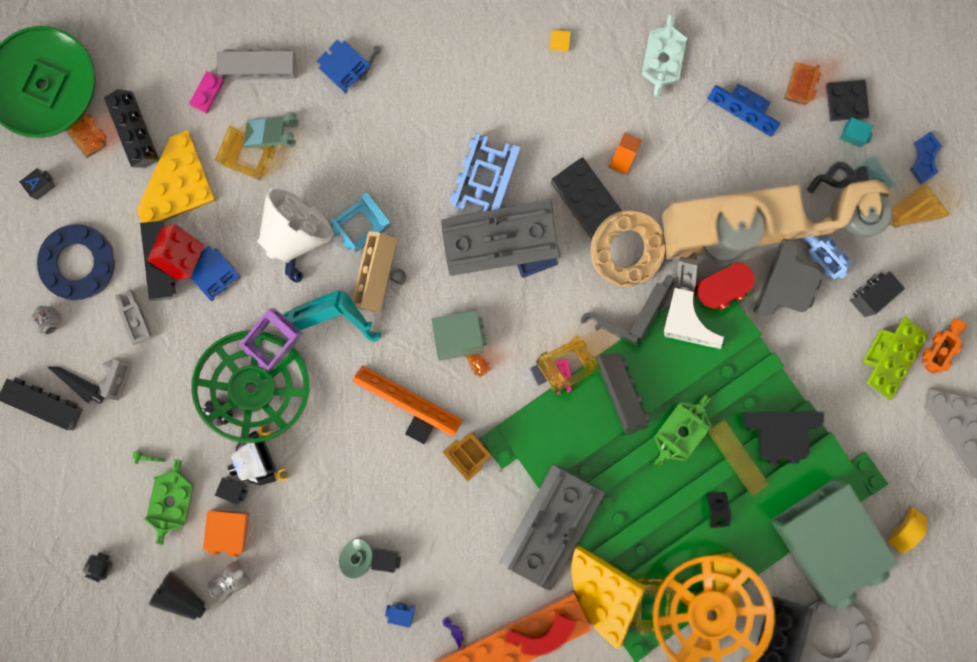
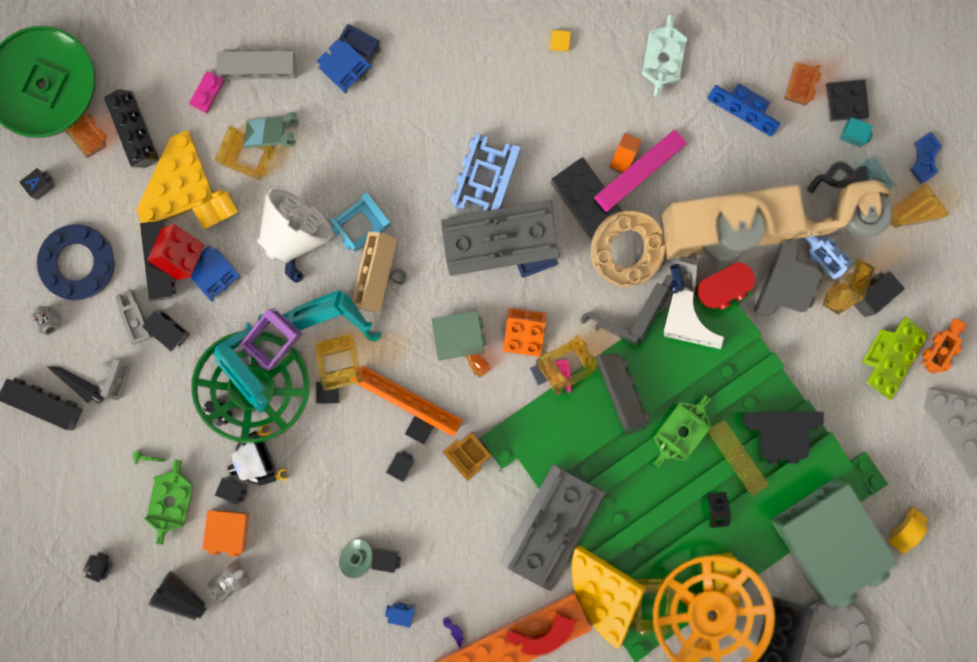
(165, 330): none -> black hinge
(215, 208): none -> yellow brick
(238, 371): none -> teal hinge
(328, 396): none -> black piece
(340, 377): none -> clear yellow window
(359, 41): none -> dark blue tile
(401, 465): none -> black brick
(524, 332): none -> orange bracket
(640, 170): none -> dark pink tile
(678, 285): none -> dark blue arm
(849, 287): none -> clear yellow slope

